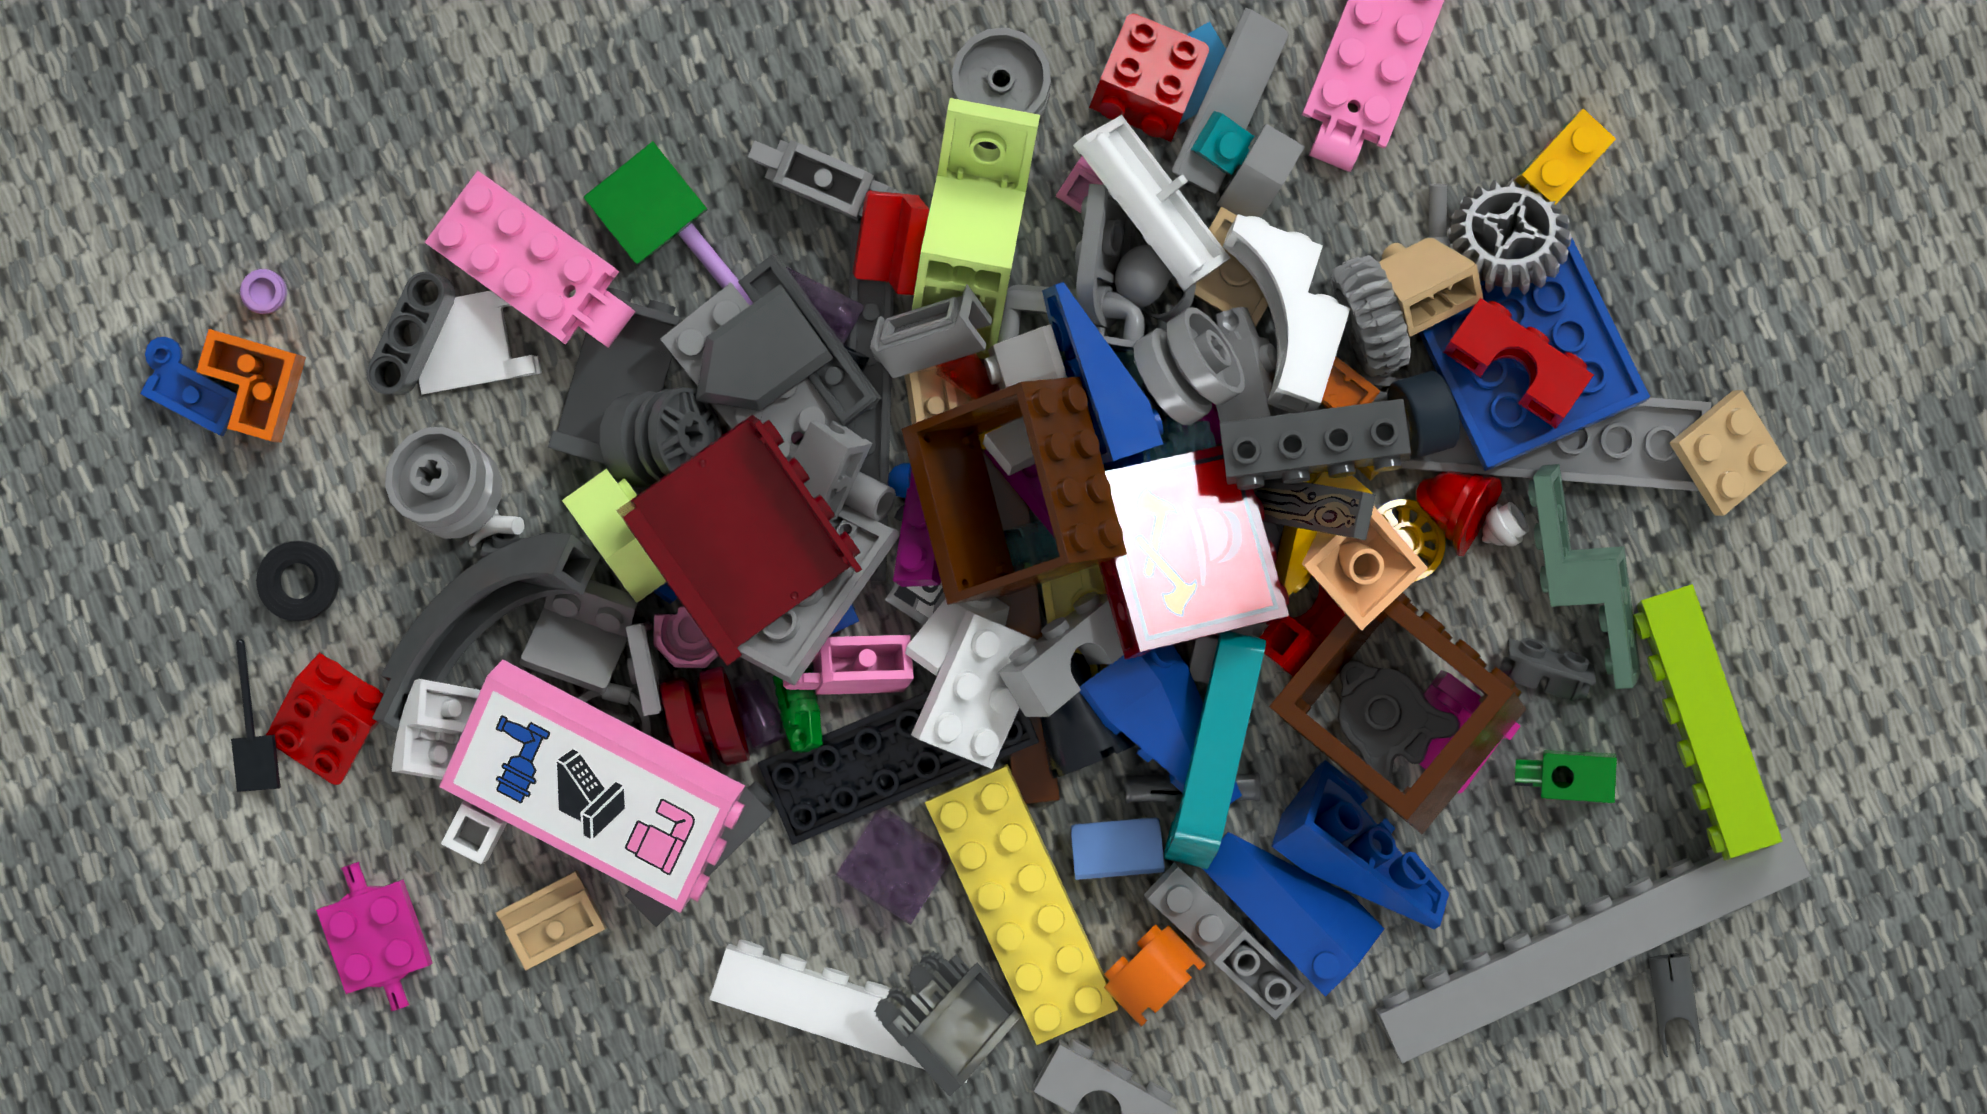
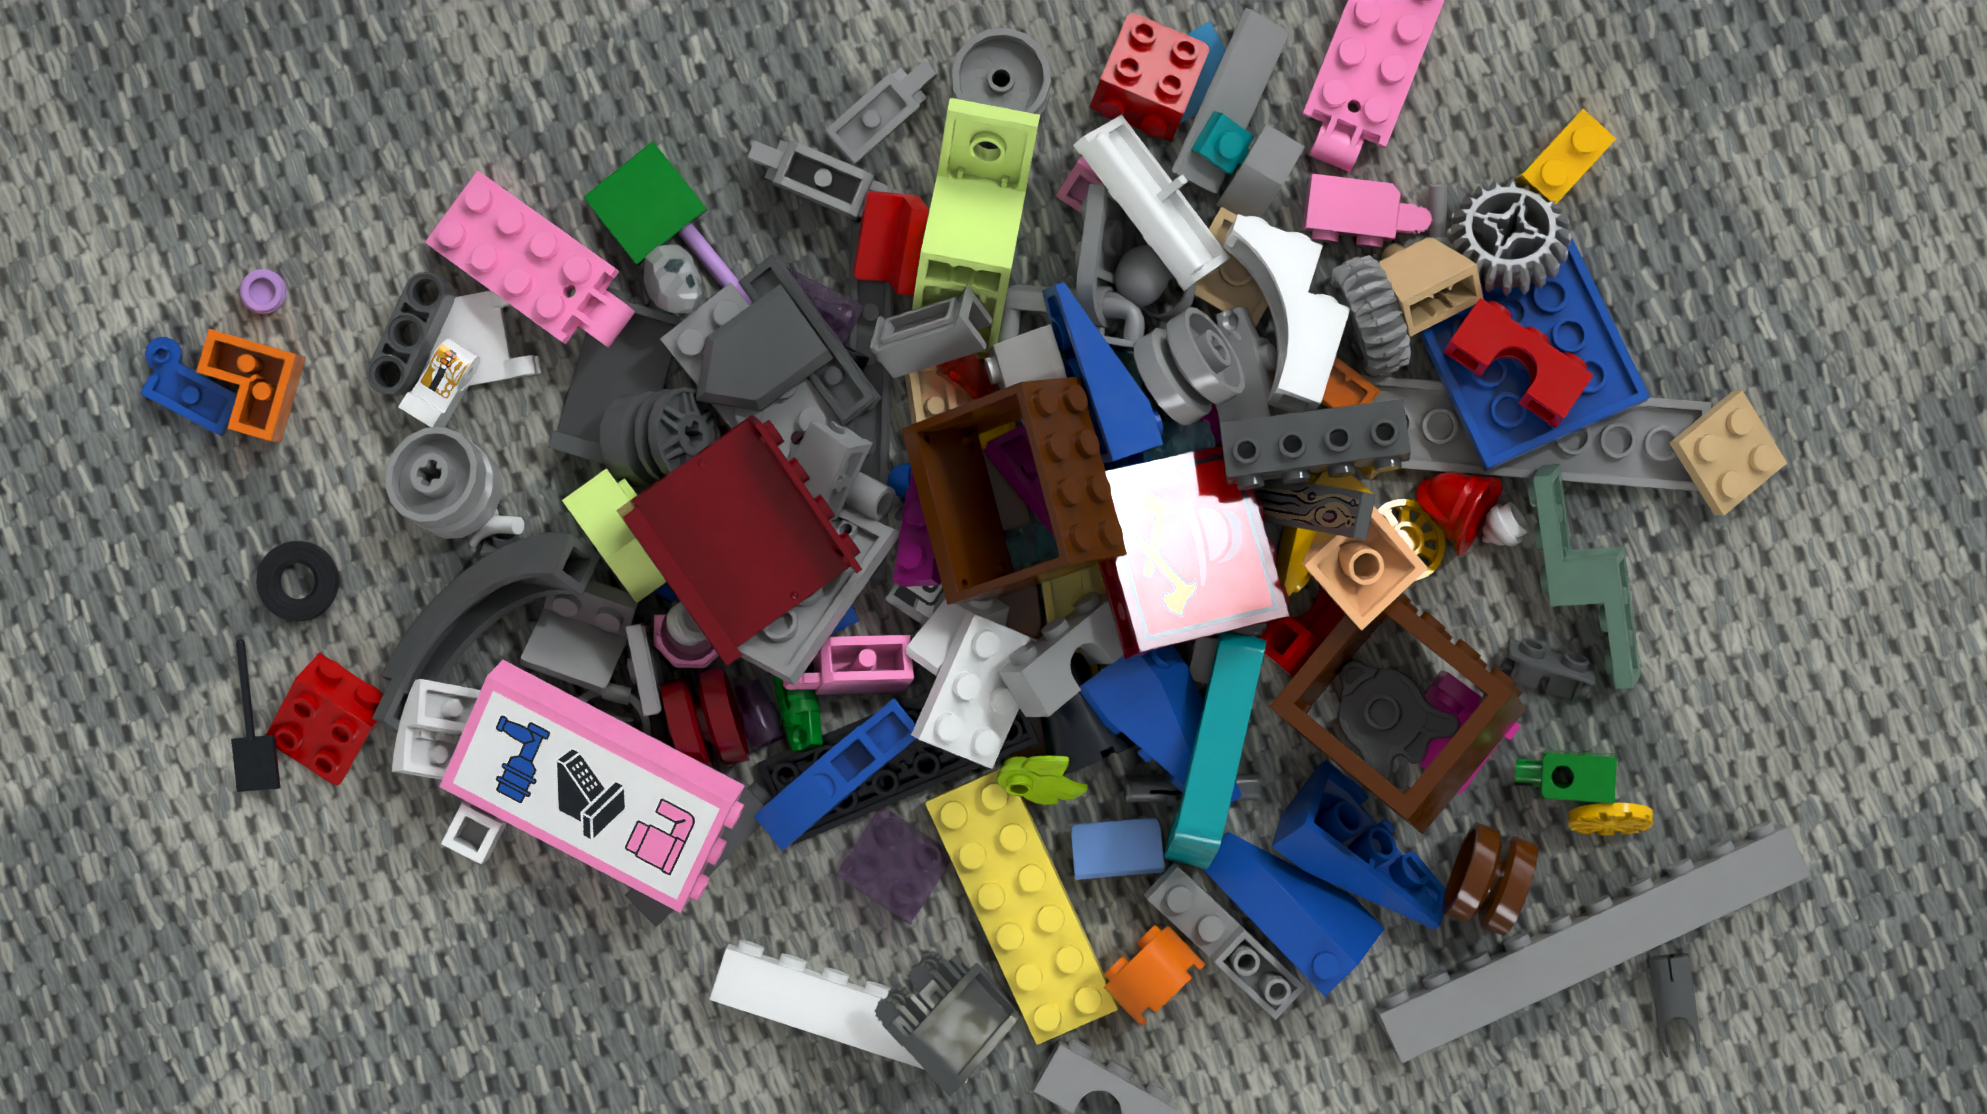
(374, 936): dark pink plate -> none
(441, 384): none -> white leg
(551, 920): tan plate -> none
(672, 279): none -> light grey rock
(683, 627): none -> white tile
(837, 774): none -> blue slope
(880, 112): none -> light grey hinge
(1010, 446): white tile -> none
(1039, 779): none -> lime plate
(1359, 210): none -> bright pink hinge
(1429, 413): black wheel -> none
(1490, 879): none -> reddish brown wheel
(1610, 817): none -> yellow wheel
(1707, 723): lime brick -> none

